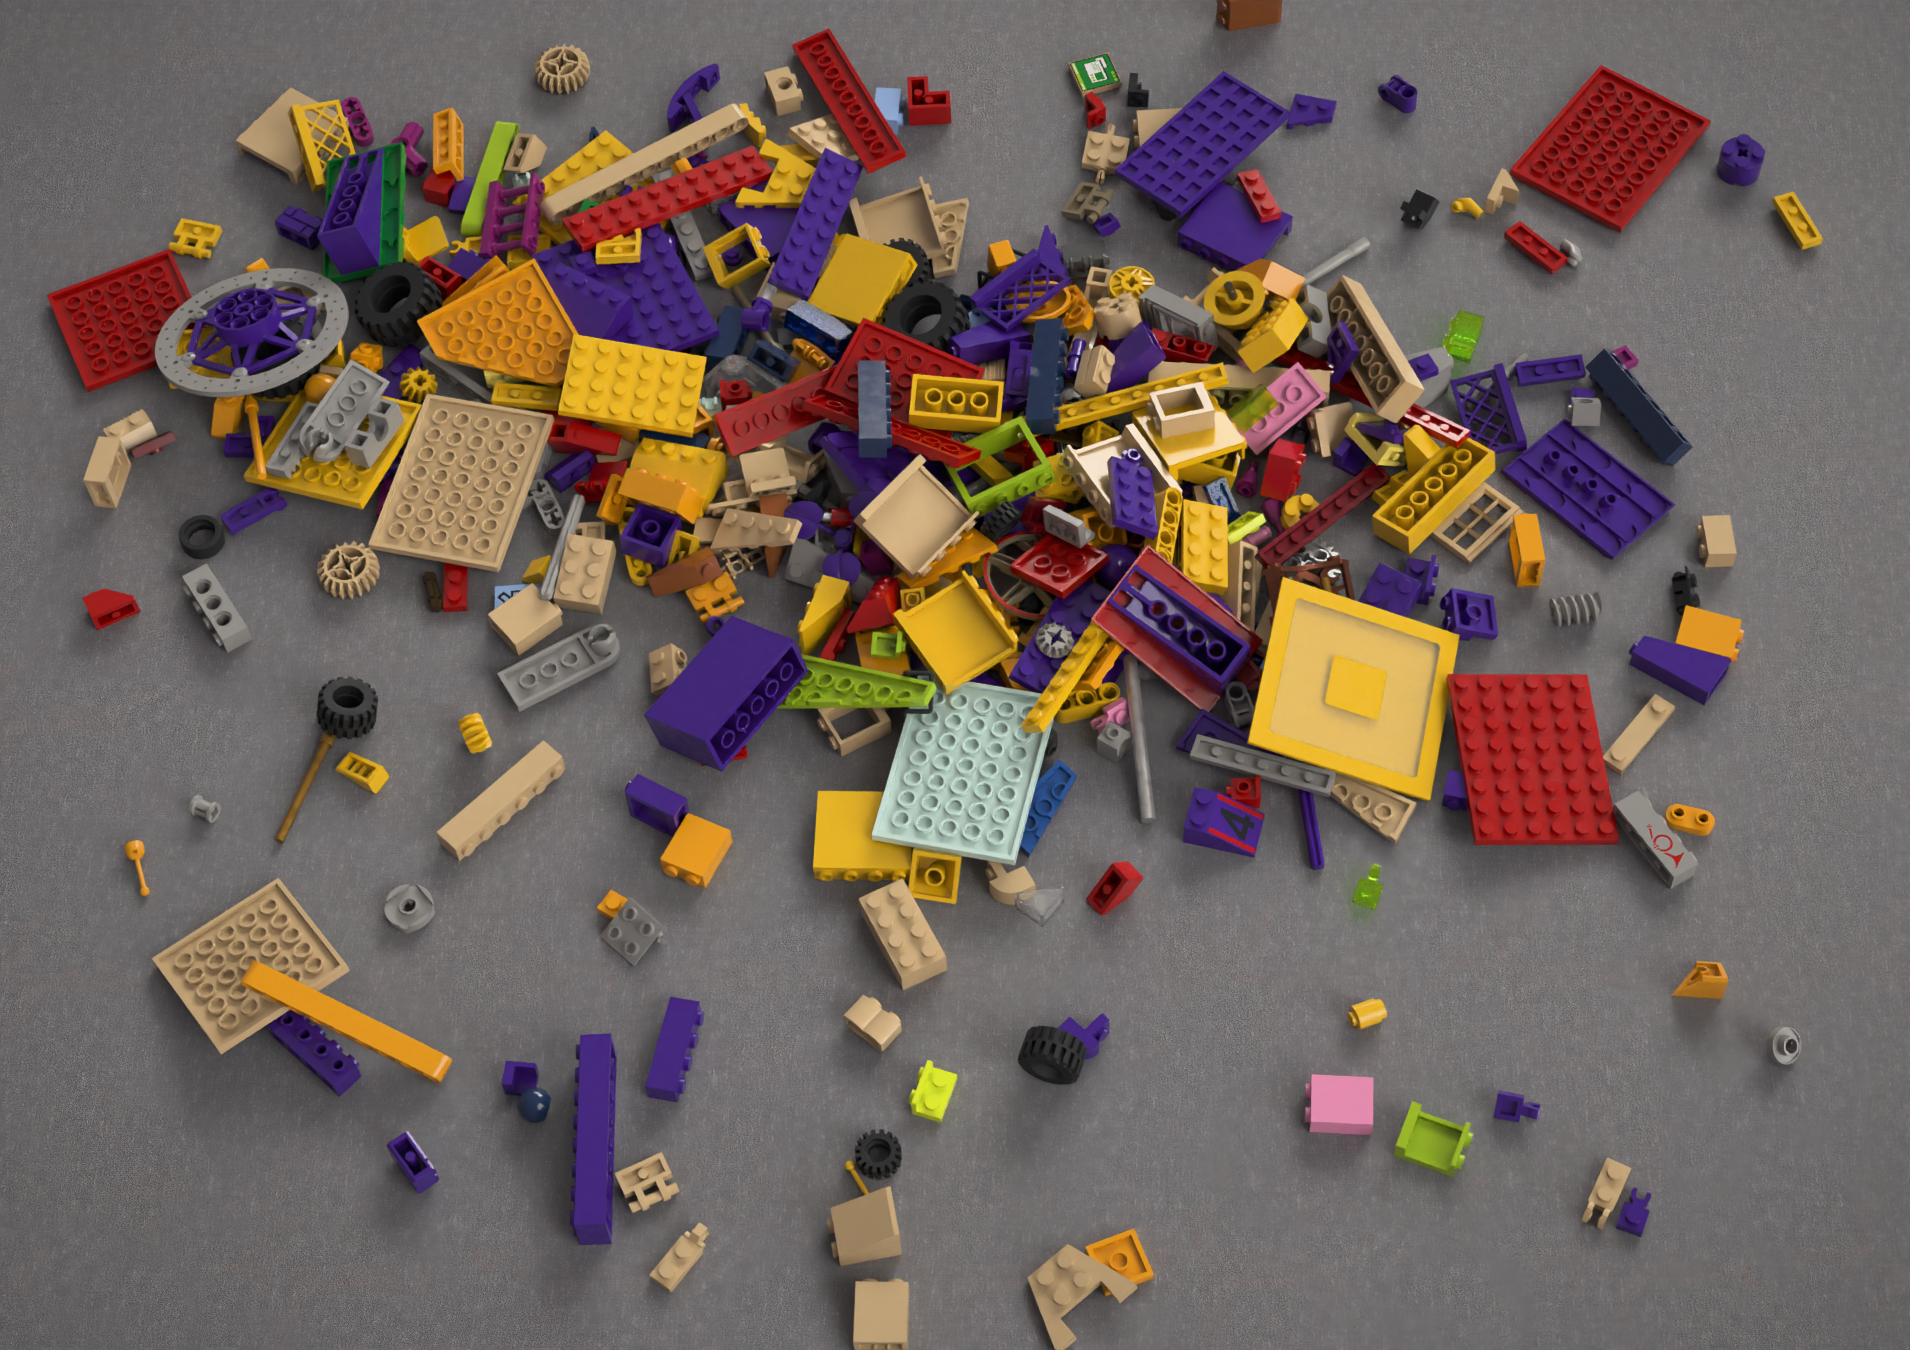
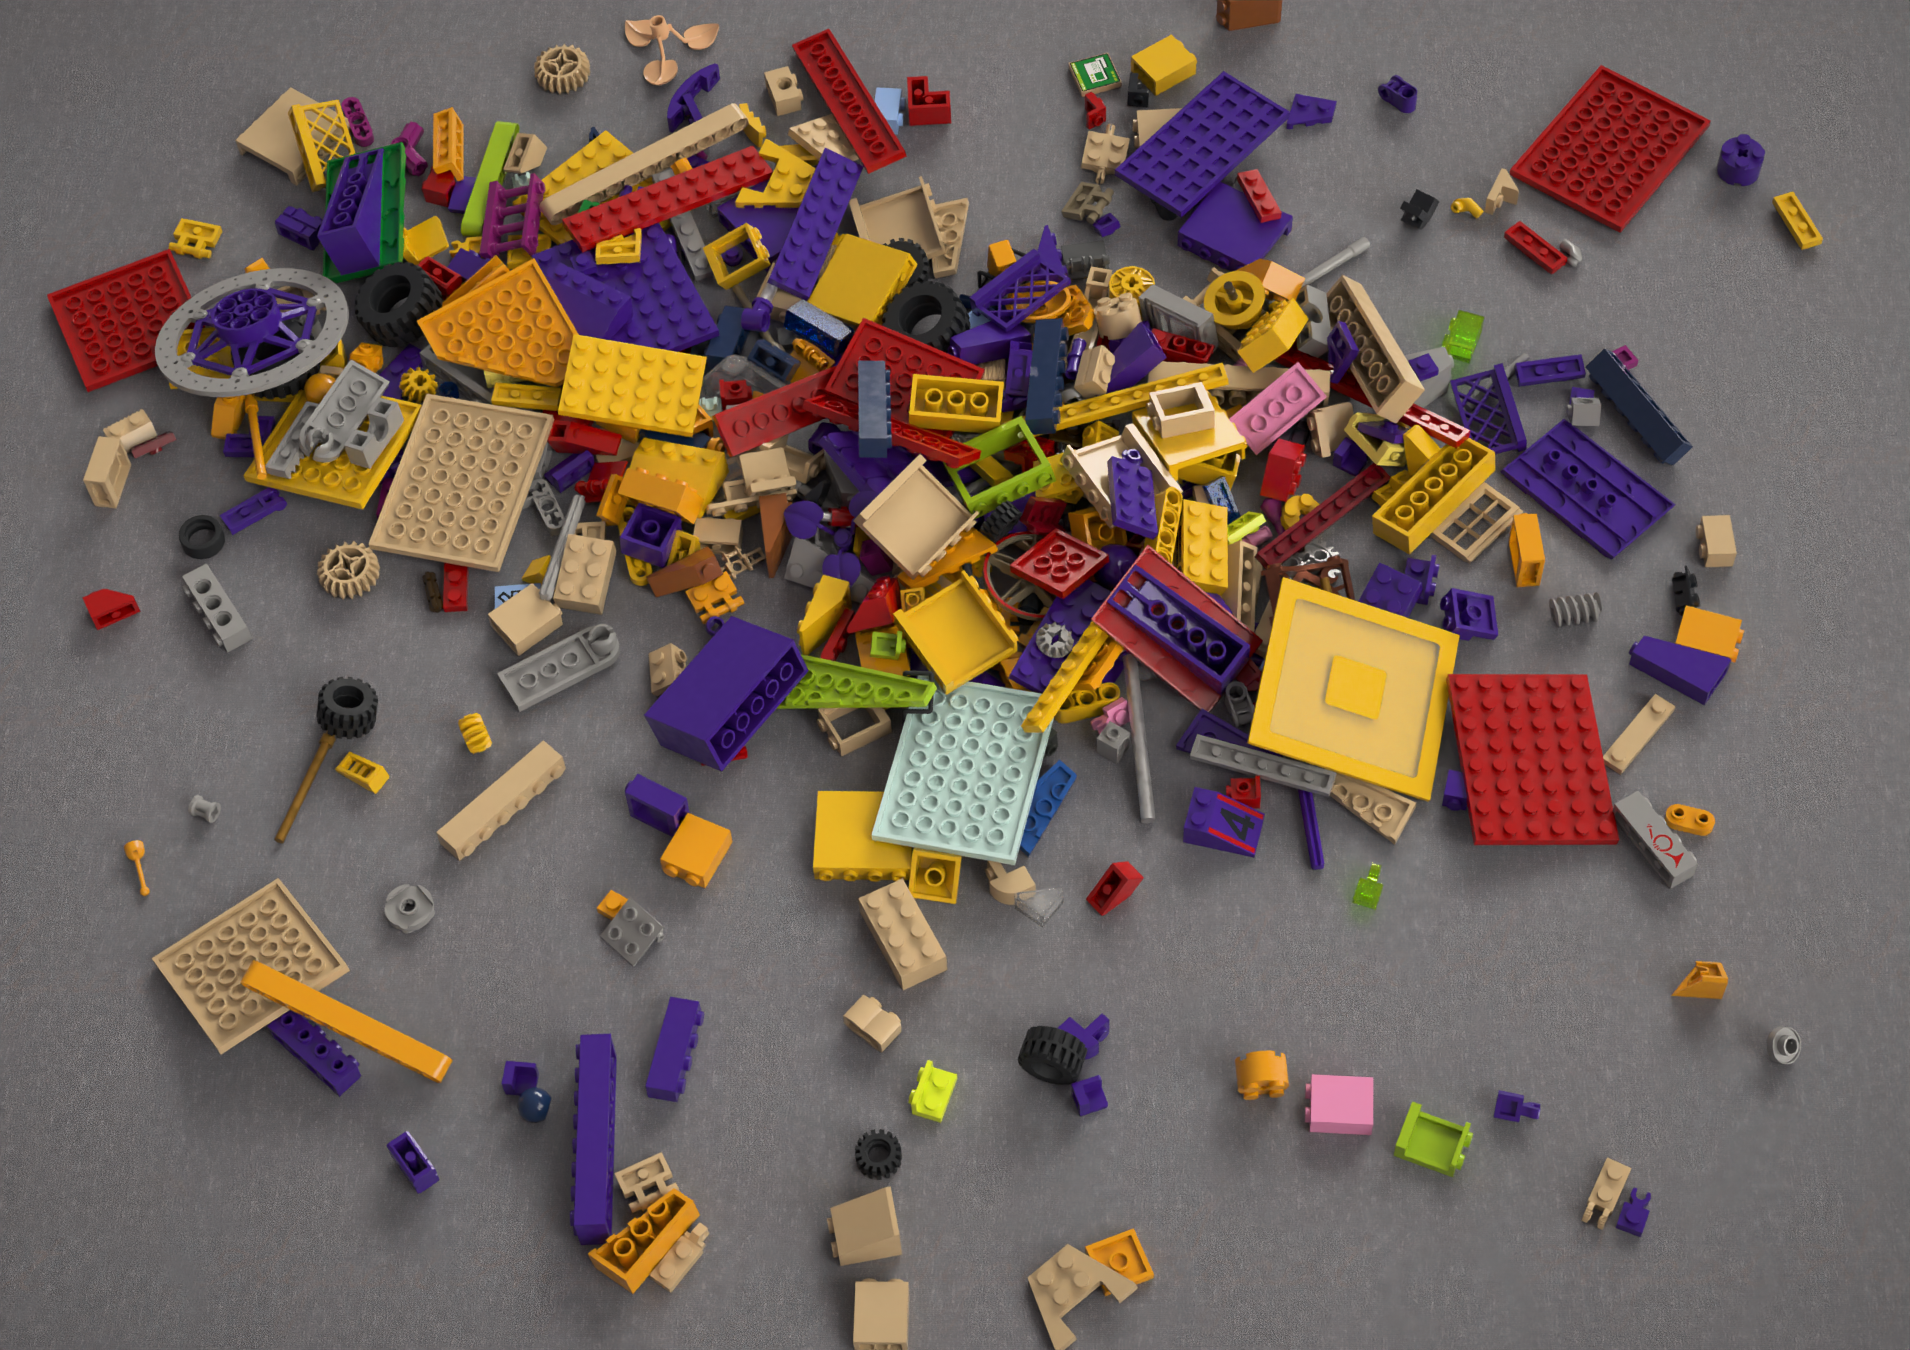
(448, 386): none -> clear blue bush
(641, 32): none -> light nougat plant
(645, 1241): none -> light orange wedge
(753, 530): tan wing -> none
(849, 1165): yellow hinge -> none
(1066, 526): light grey bracket -> none
(1089, 1095): none -> dark purple panel
(1163, 64): none -> yellow brick
(1248, 482): magenta cone -> none
(1252, 408): clear neon green panel -> none
(1261, 1074): none -> light orange brick
(1366, 1013): yellow brick -> none

